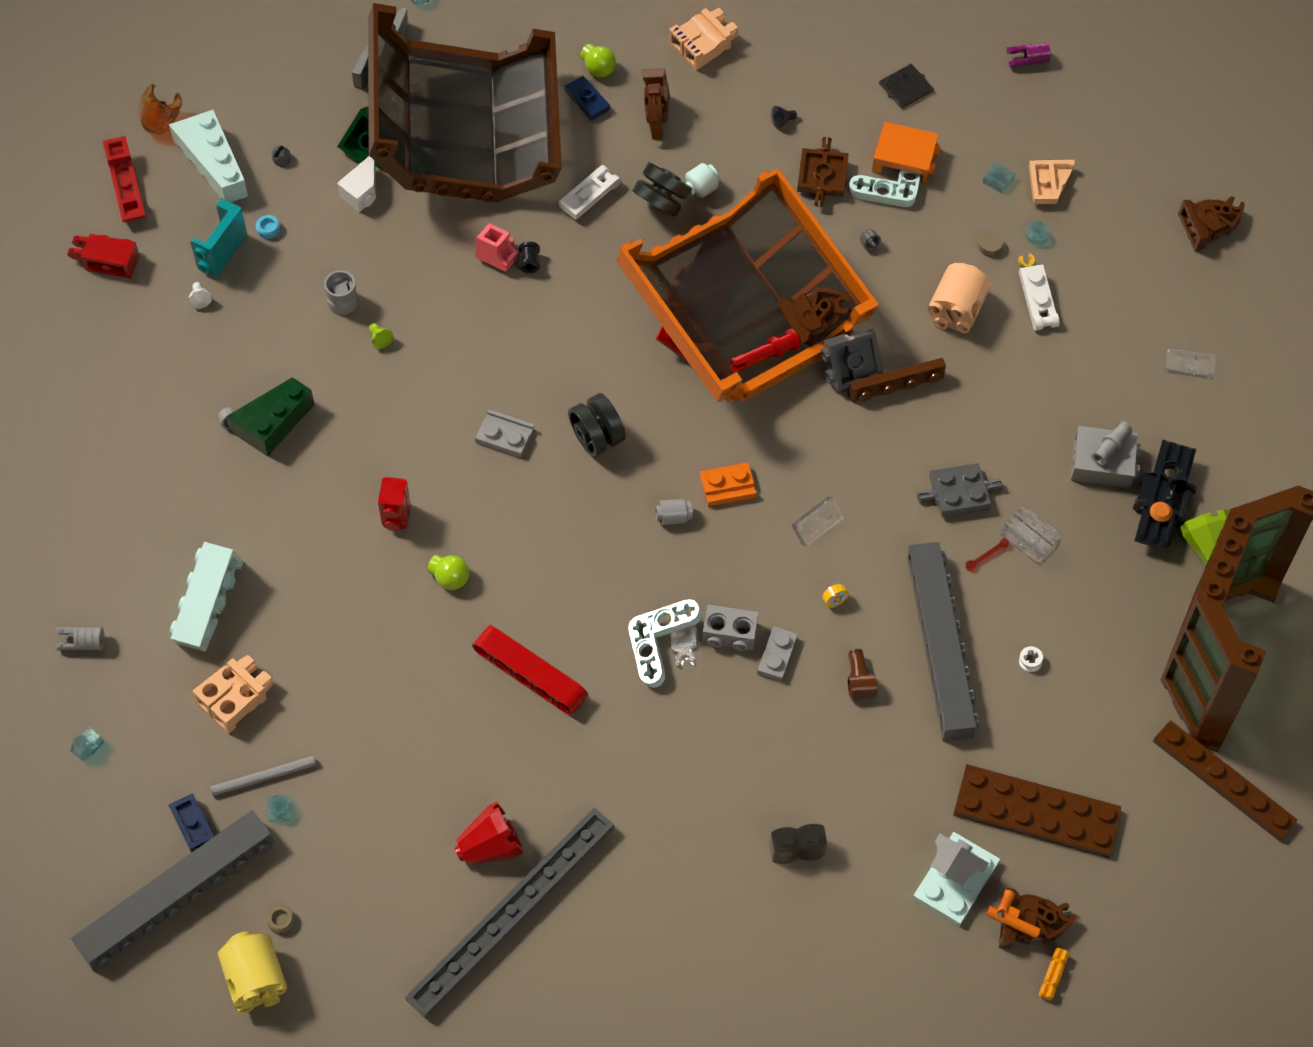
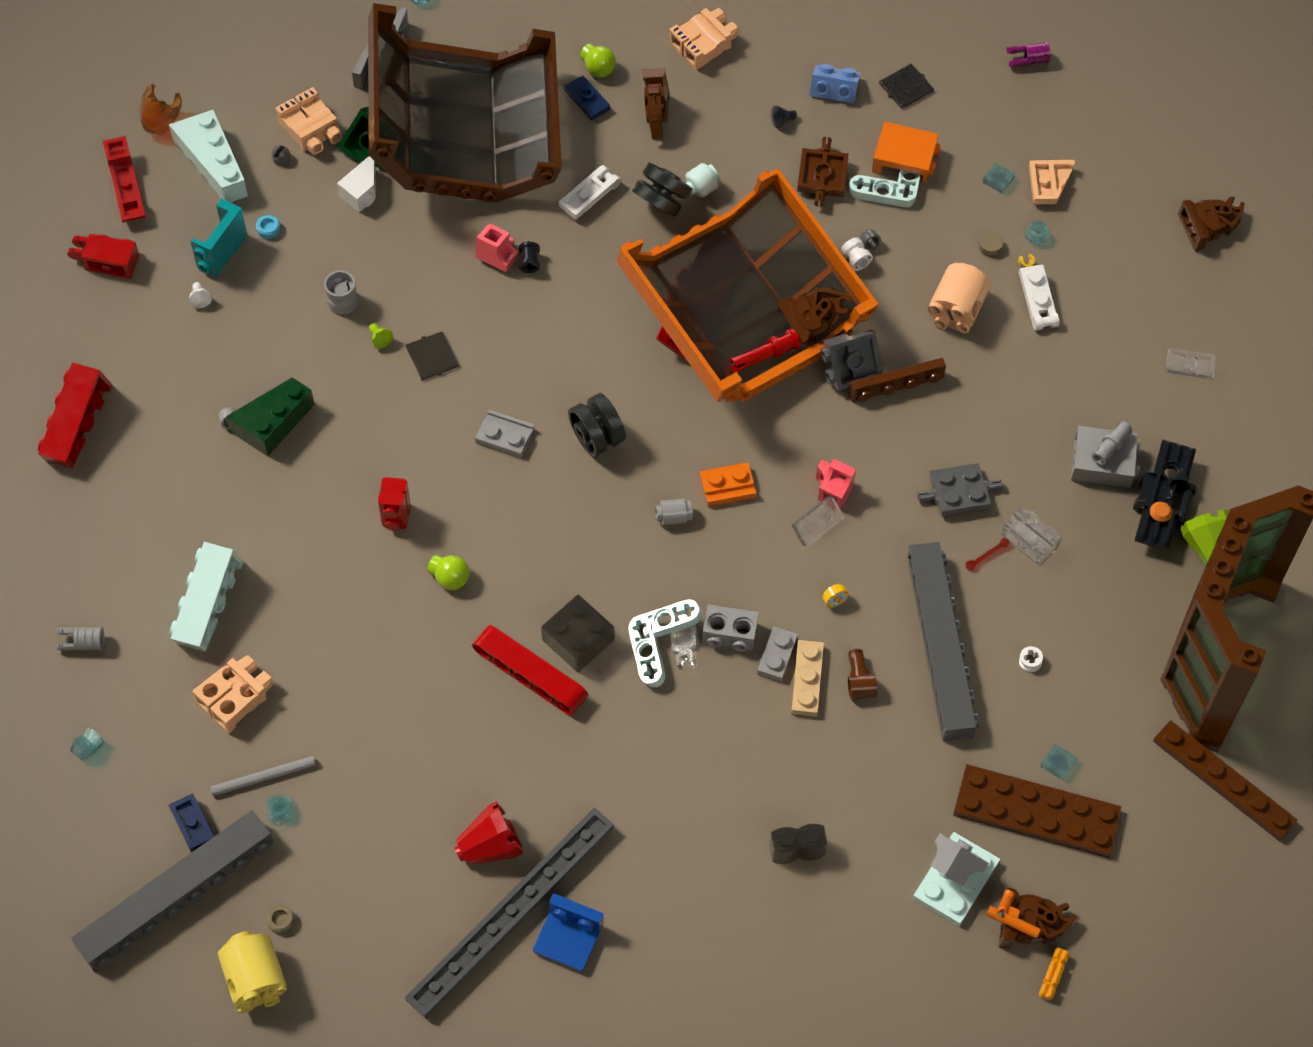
(73, 414): none -> red wedge
(308, 121): none -> light nougat hips
(431, 355): none -> clear smoke piece
(569, 933): none -> blue bracket
(578, 633): none -> clear smoke piece
(807, 678): none -> tan plate
(834, 83): none -> medium blue bracket
(836, 481): none -> coral brick
(855, 252): none -> white wheel
(1058, 762): none -> clear light blue tile

